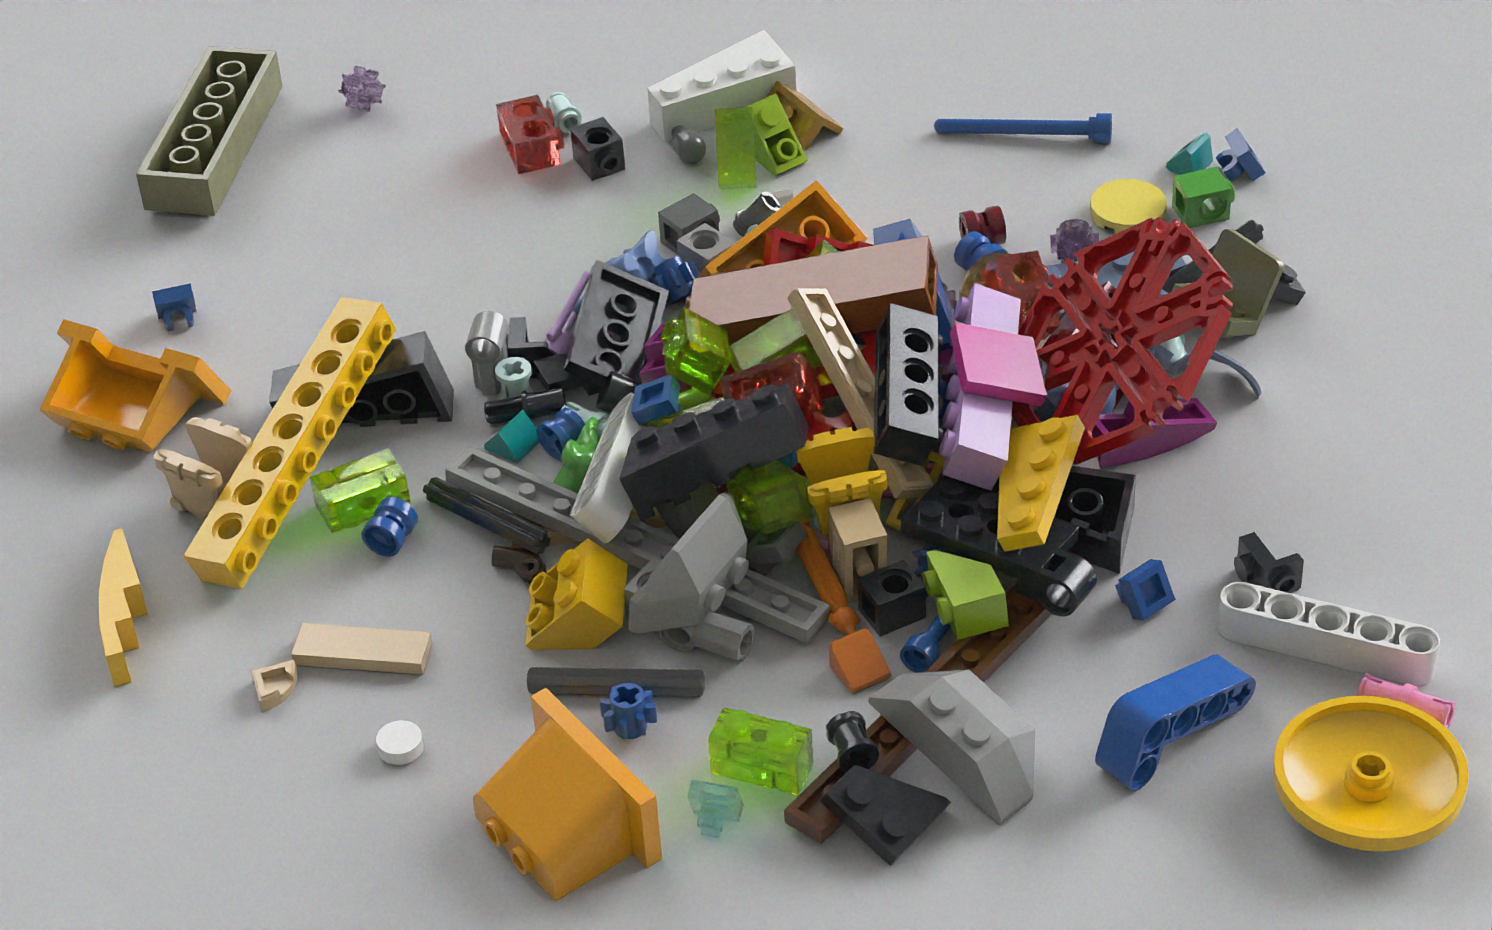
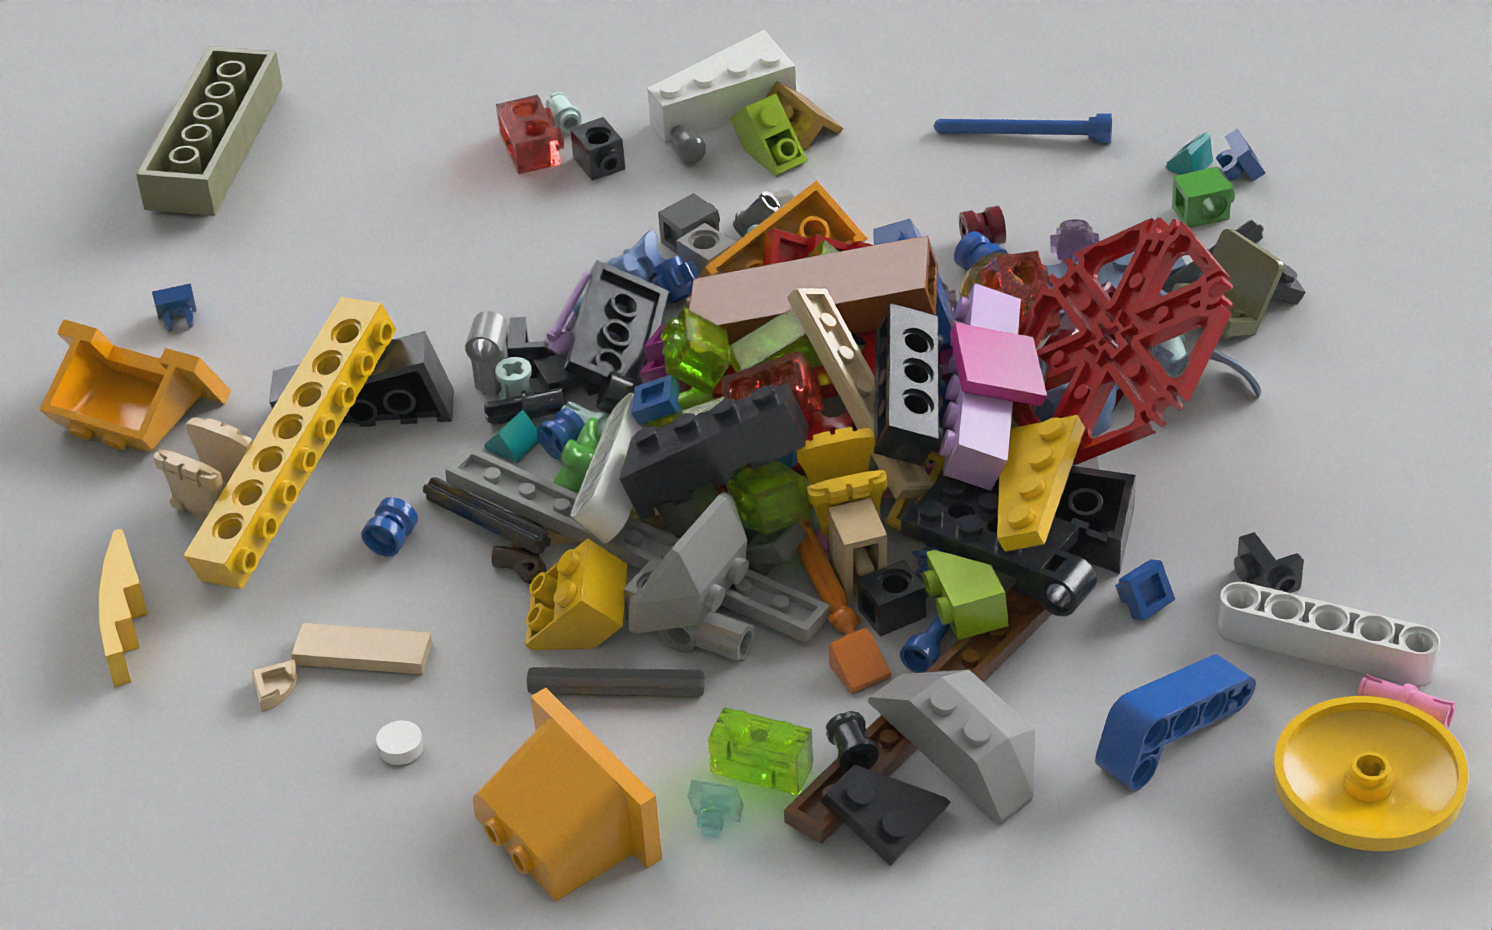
(355, 489): clear neon green brick -> none
(361, 88): clear purple gear -> none
(628, 711): blue gear -> none
(735, 148): clear neon green brick -> none
(1126, 203): light yellow tile -> none
(1179, 430): magenta slope -> none

